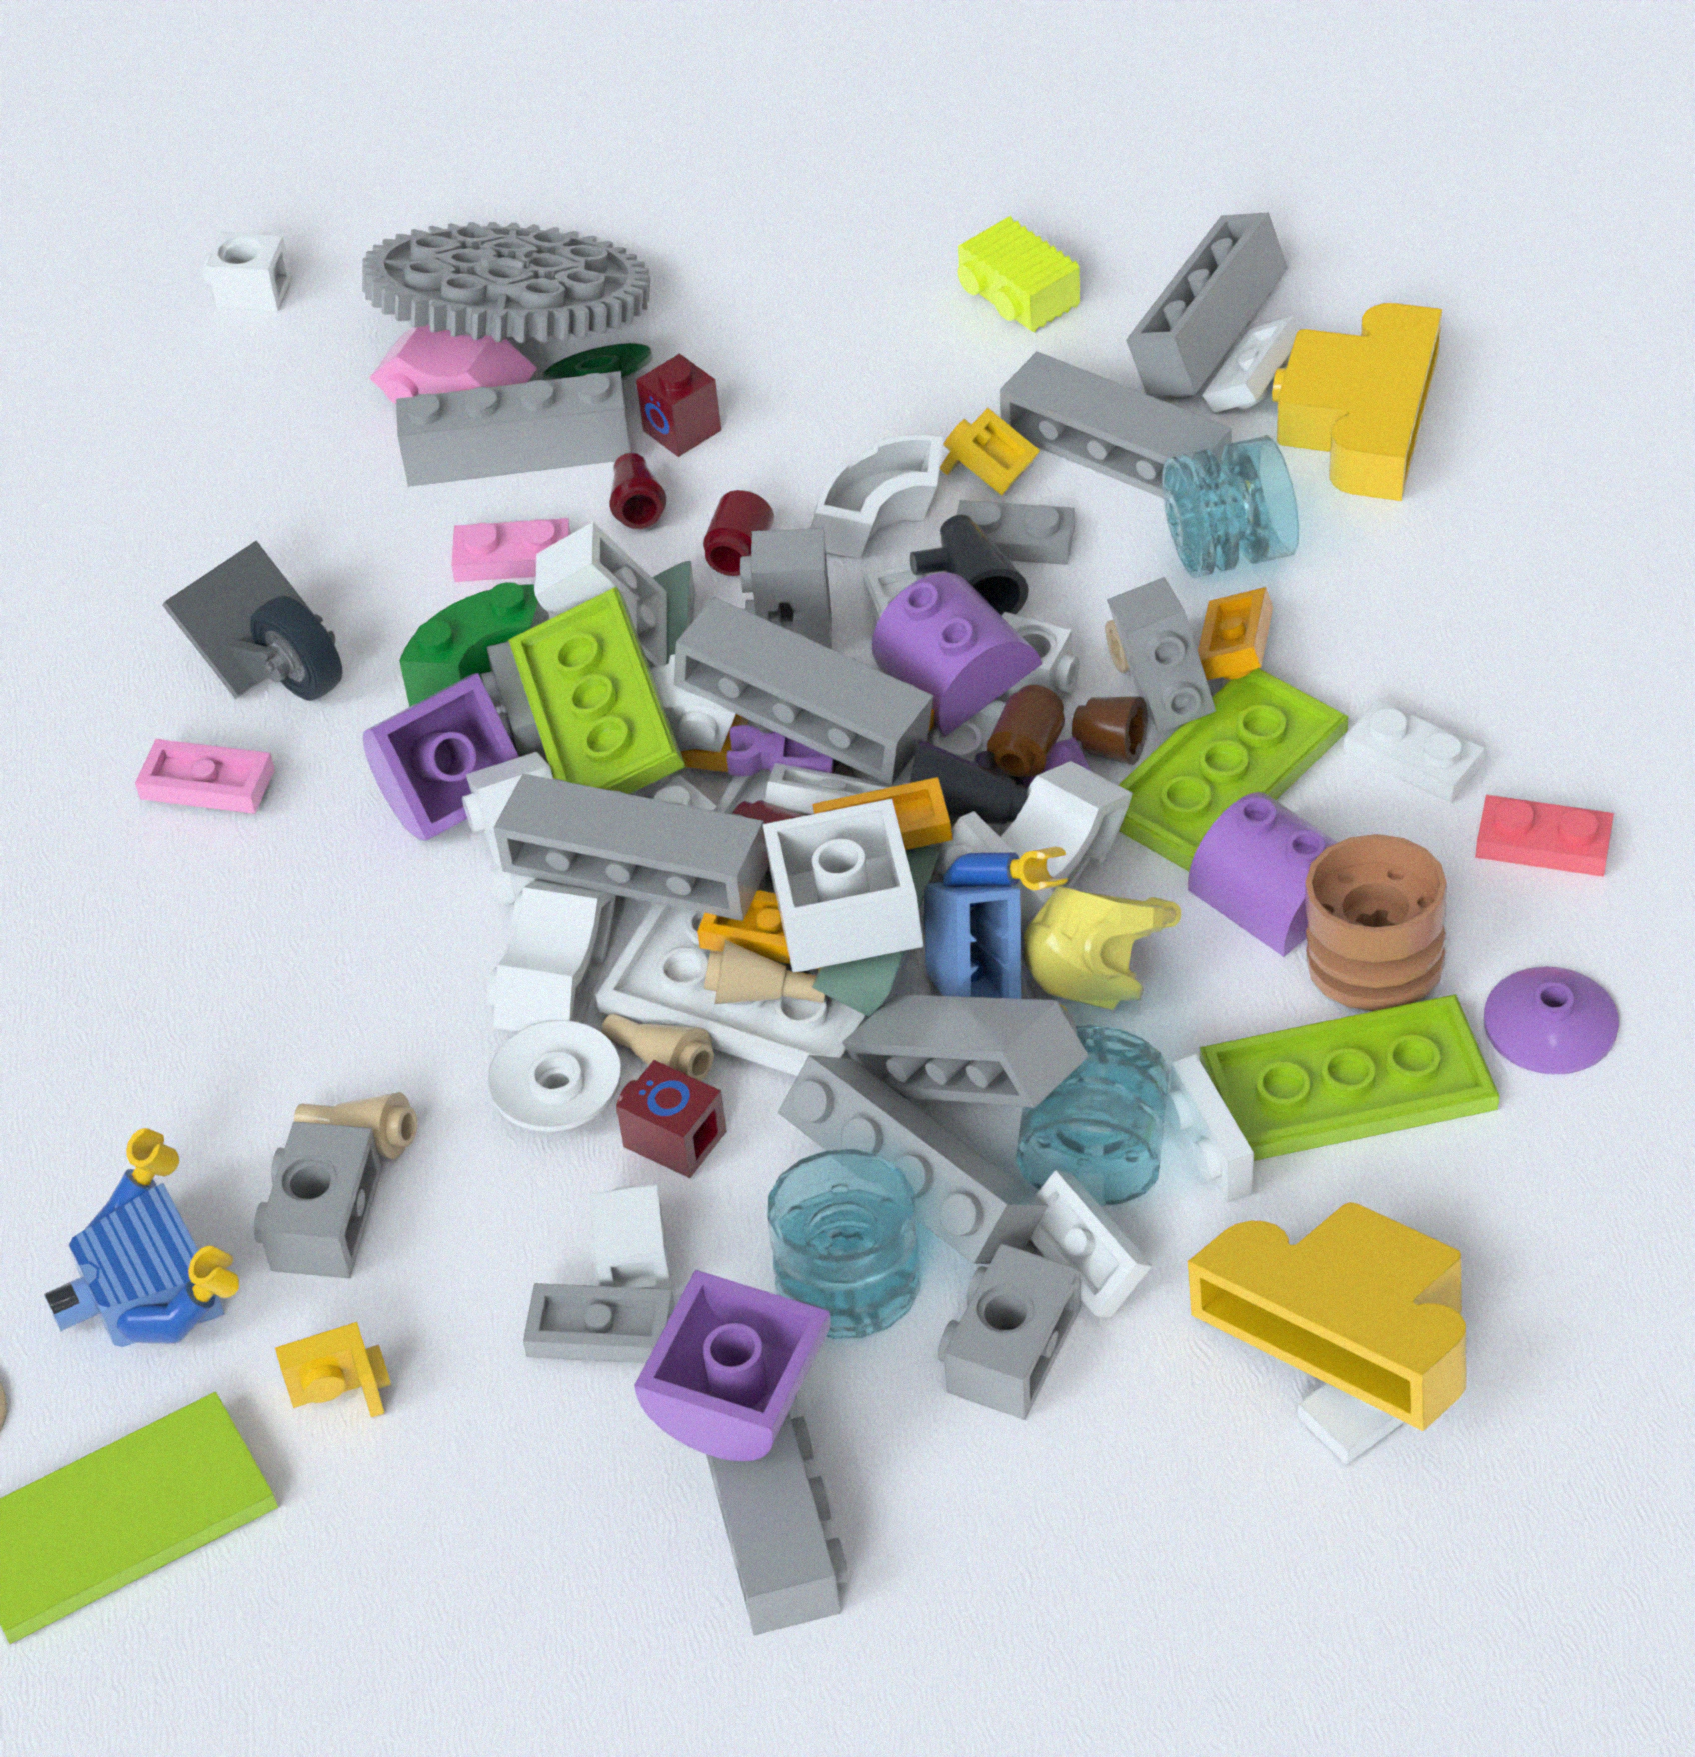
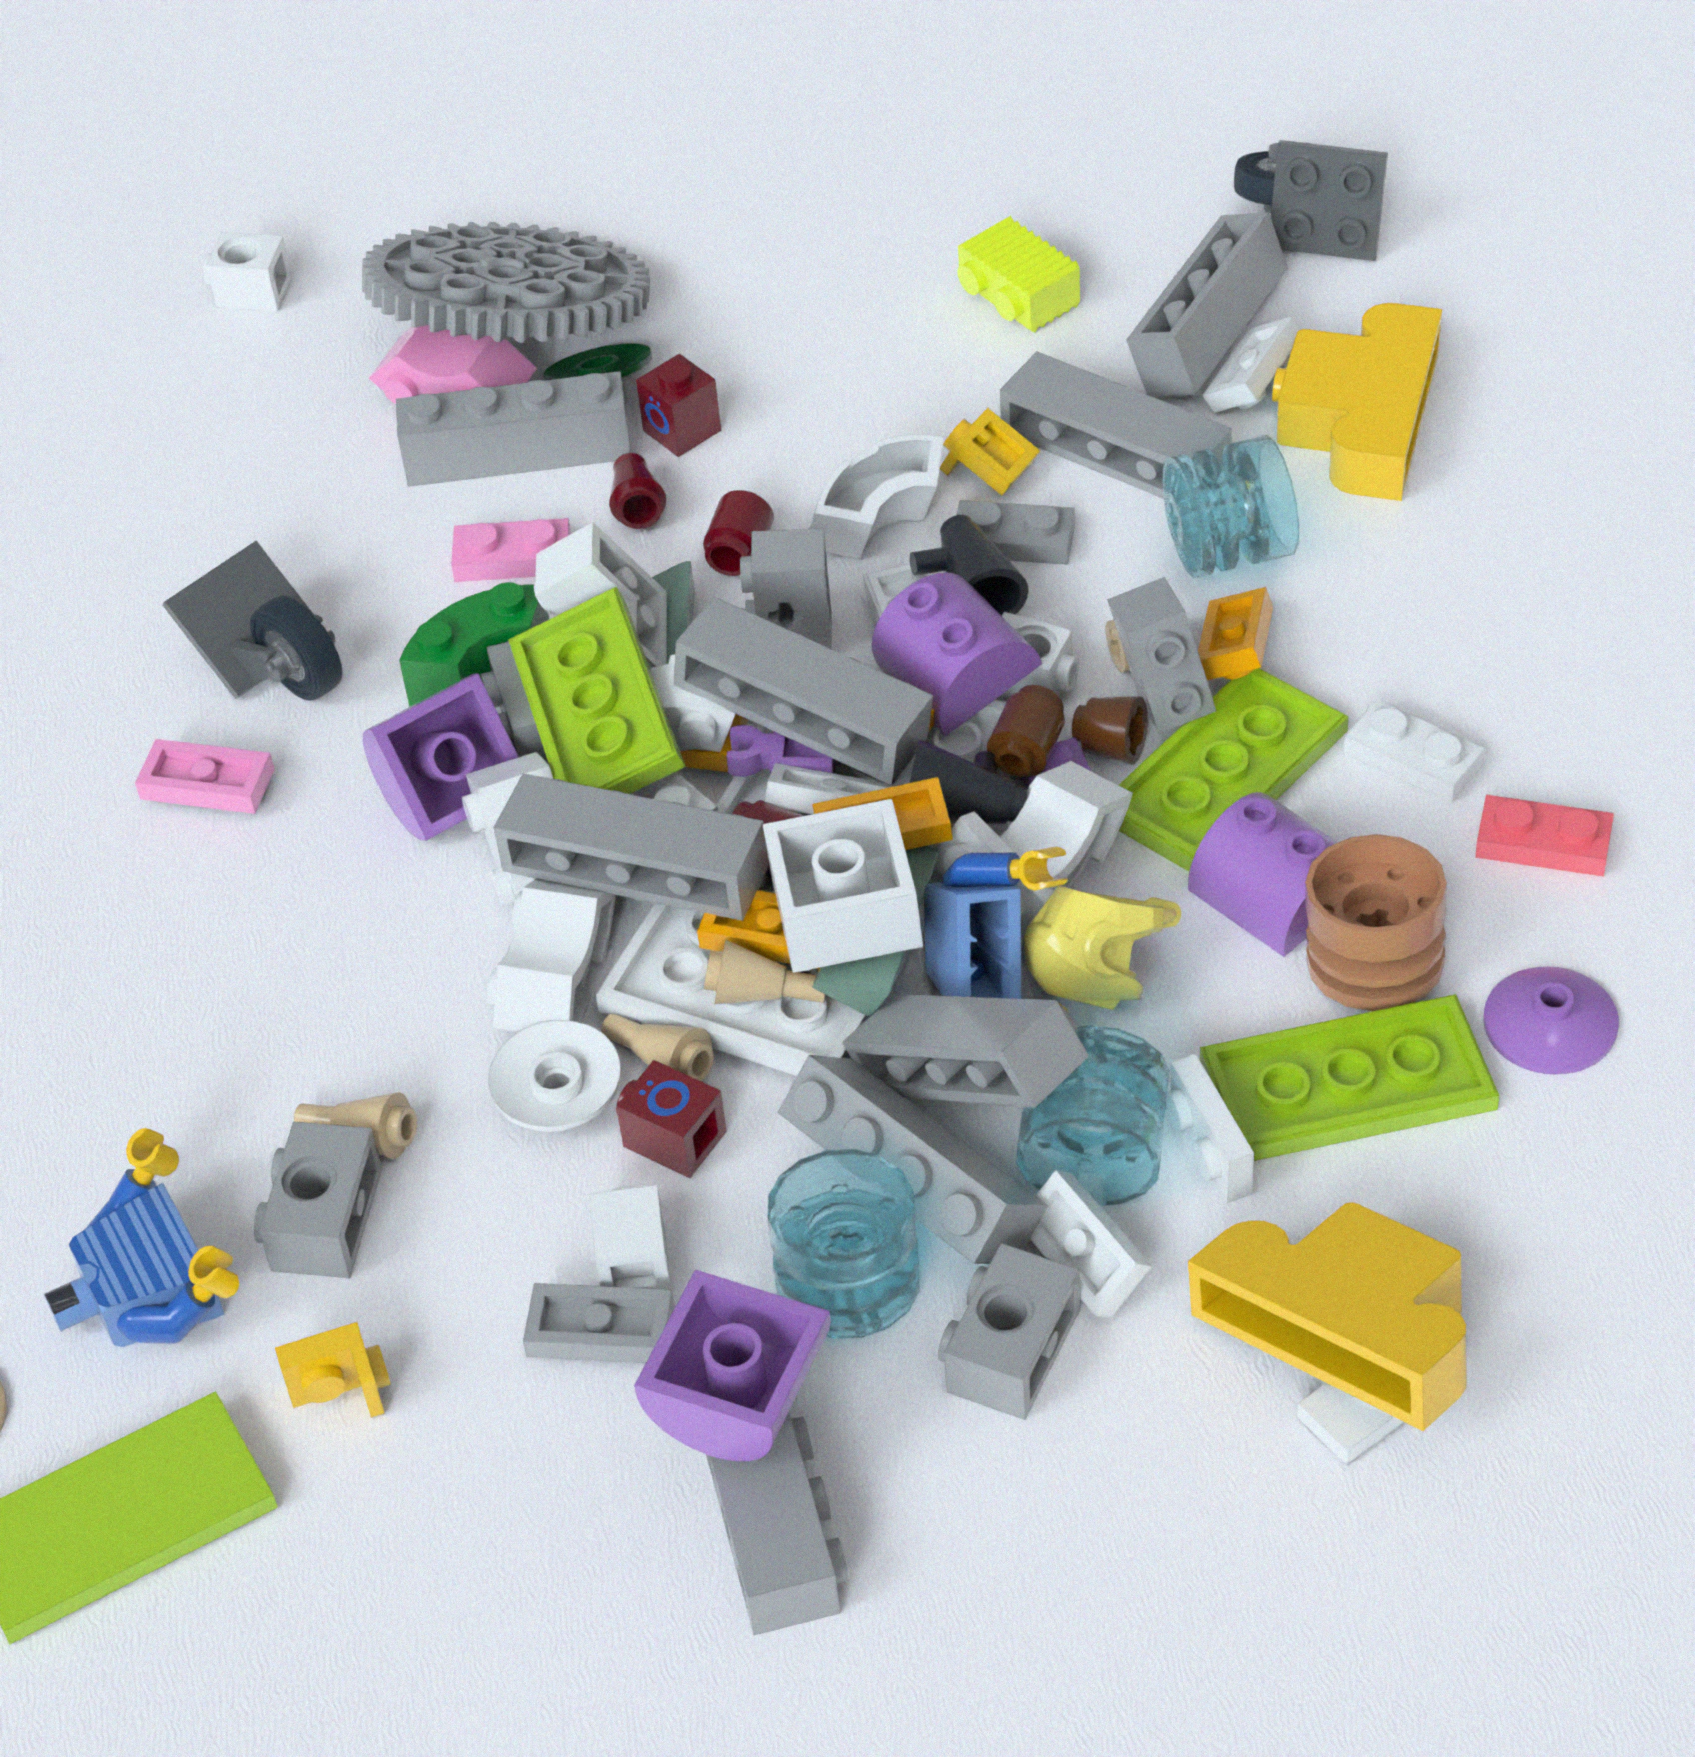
(1318, 196): none -> dark grey plate

